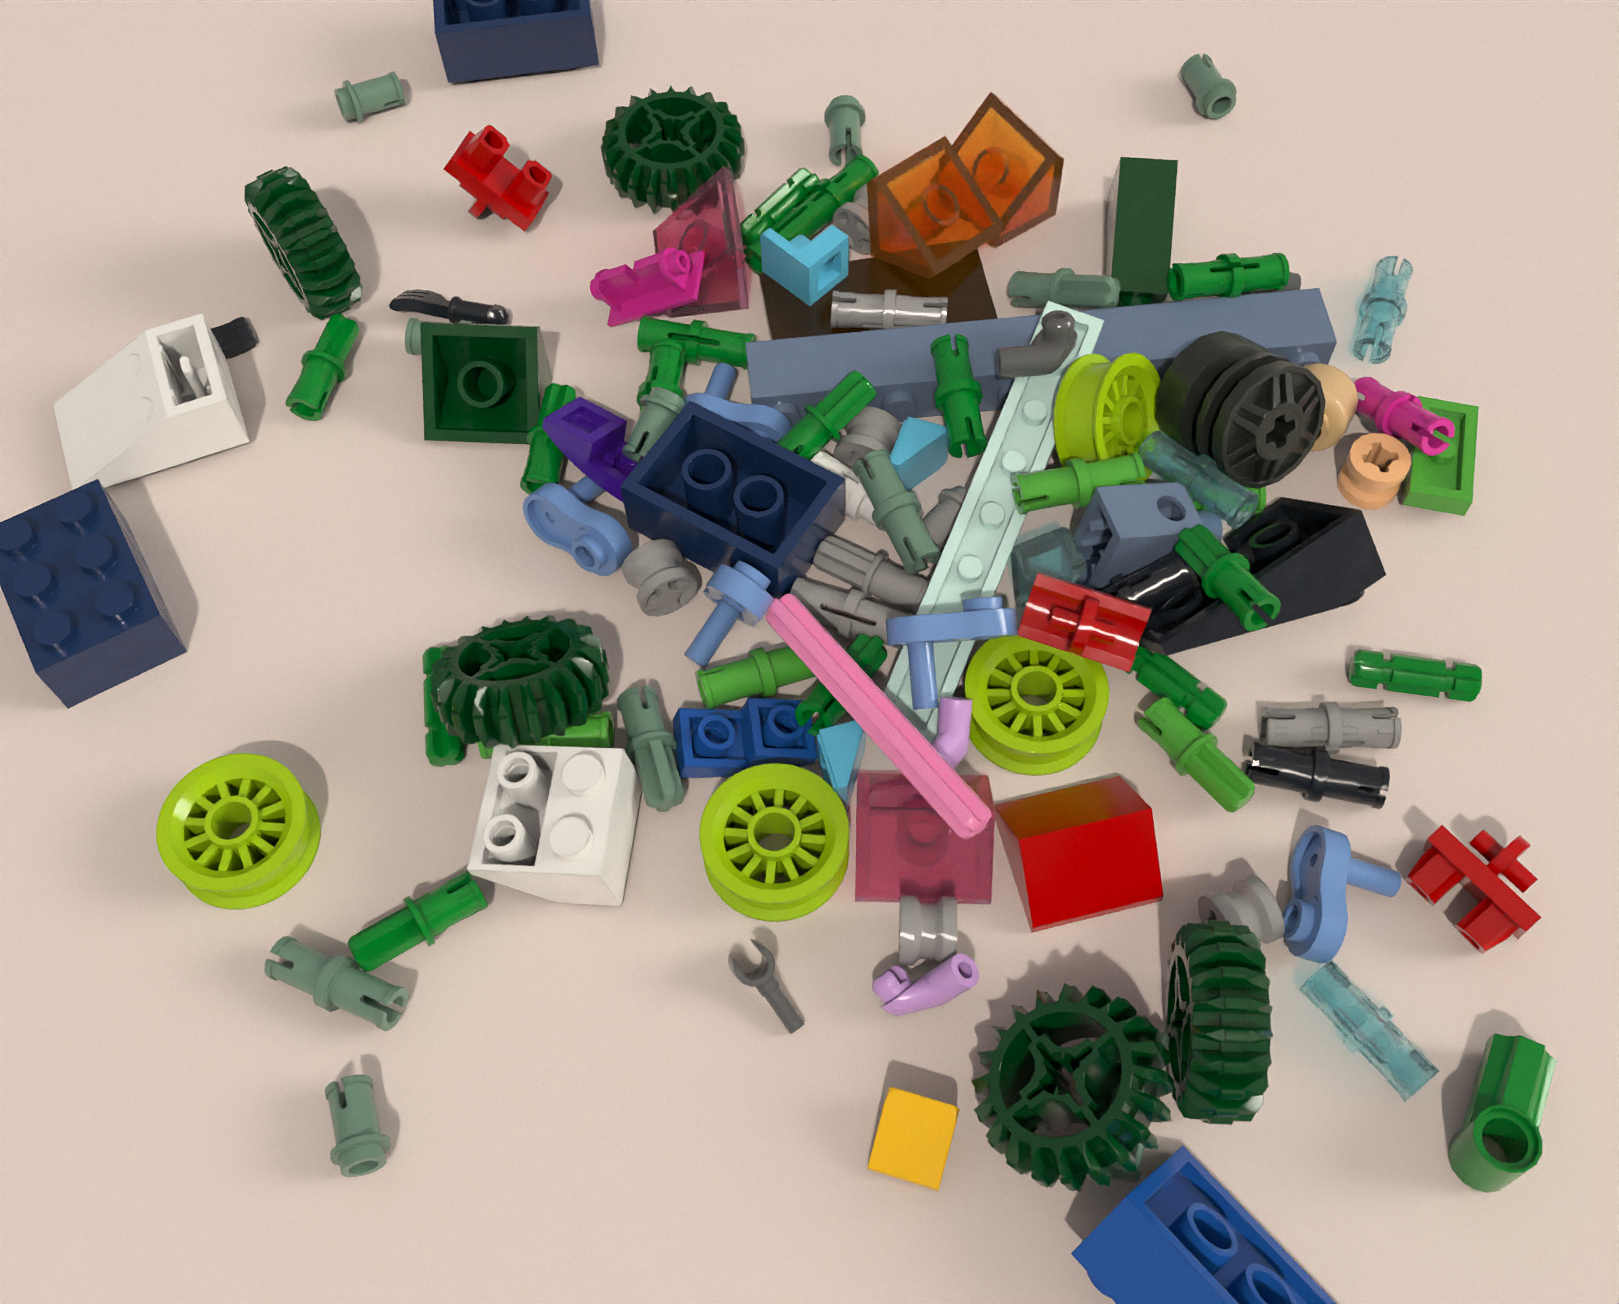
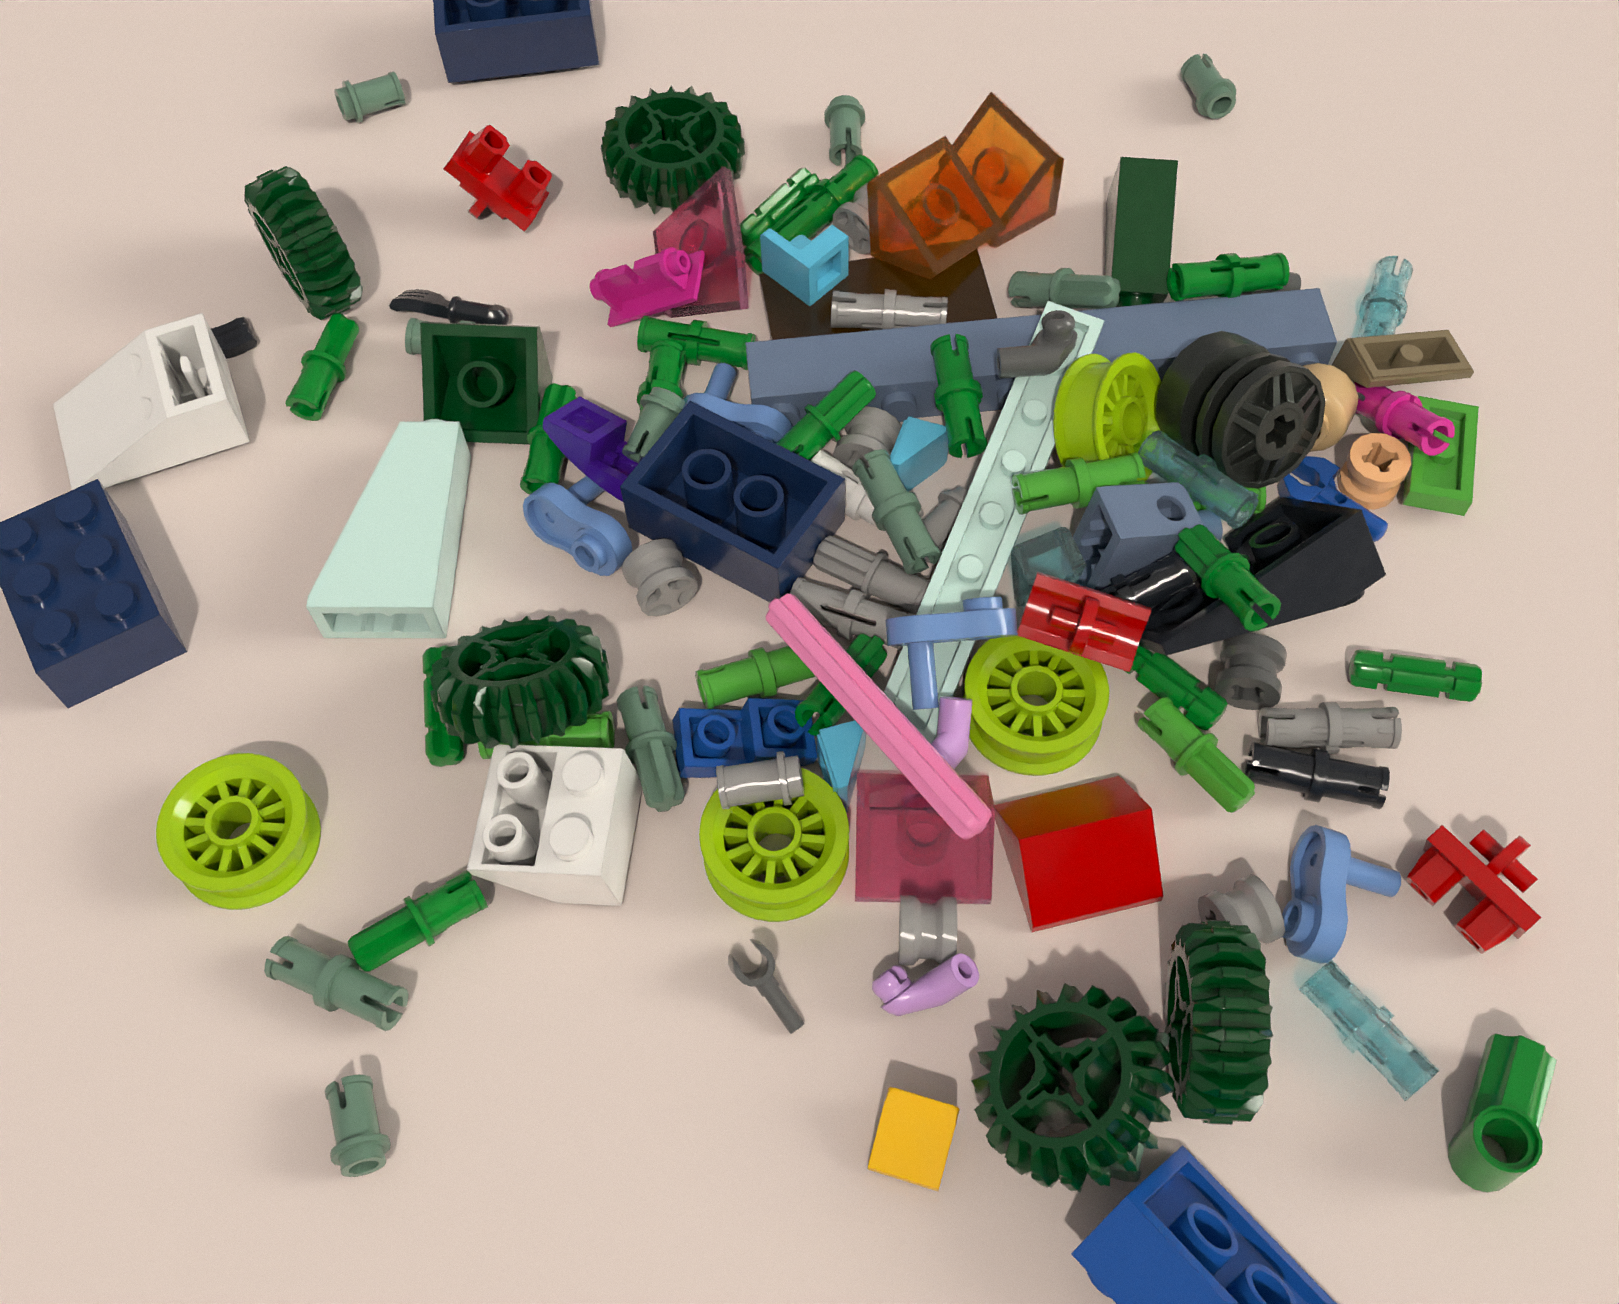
(401, 541): none -> light aqua slope
(738, 596): medium blue piece -> none
(760, 781): none -> light grey pin
(1251, 671): none -> dark grey wheel
(1321, 476): none -> blue bar
(1403, 359): none -> dark tan slope

